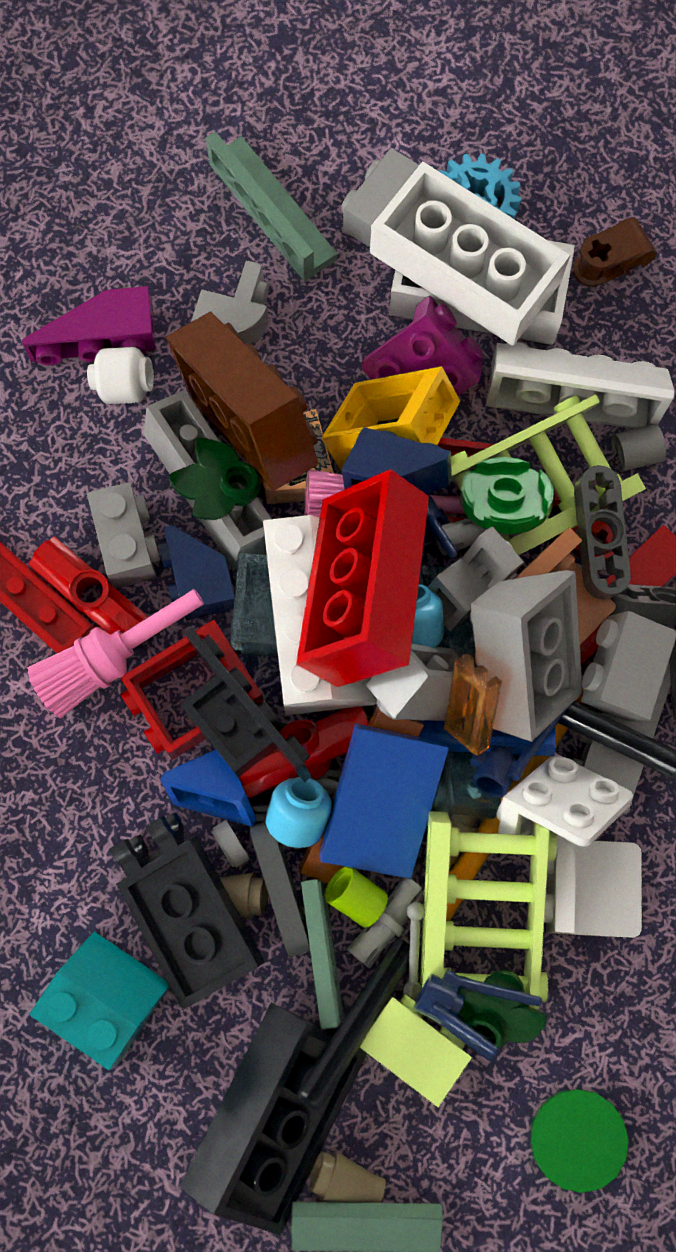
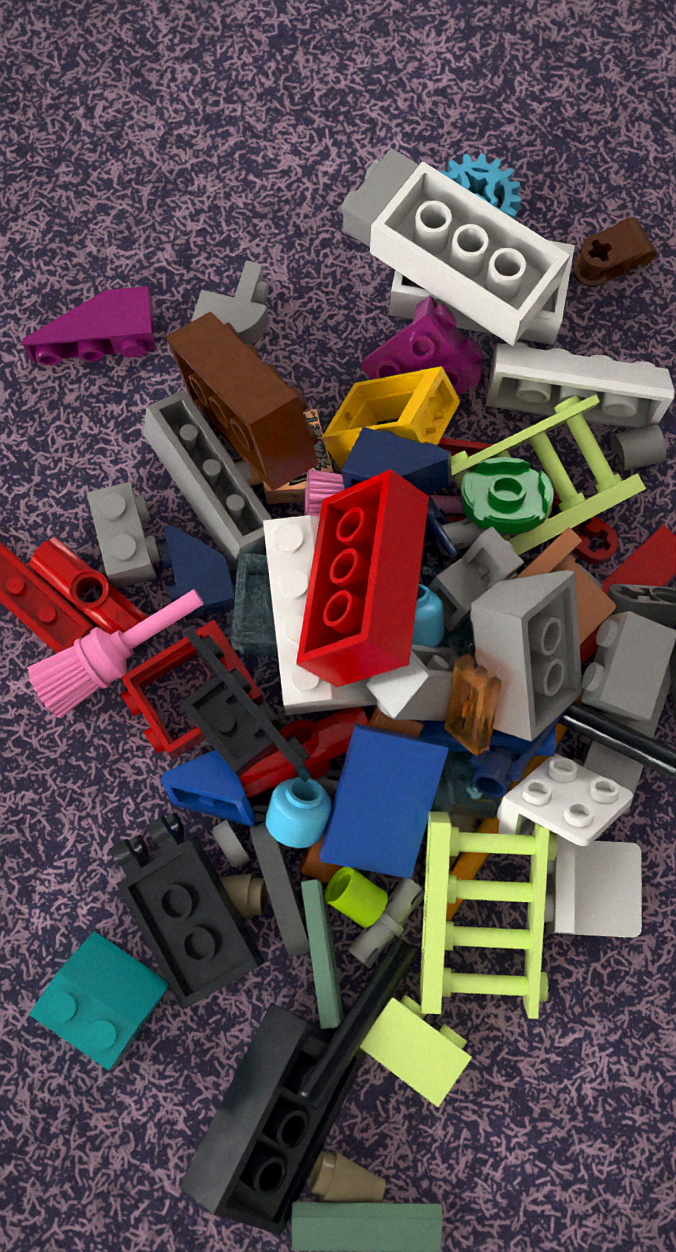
(121, 375): white head -> none
(211, 479): dark green plate -> none
(270, 205): sand green fence -> none
(412, 988): light grey hinge -> none
(442, 1004): dark blue plant -> none
(500, 1018): dark green plate -> none
(579, 1140): green tile -> none
(614, 517): dark grey beam -> none

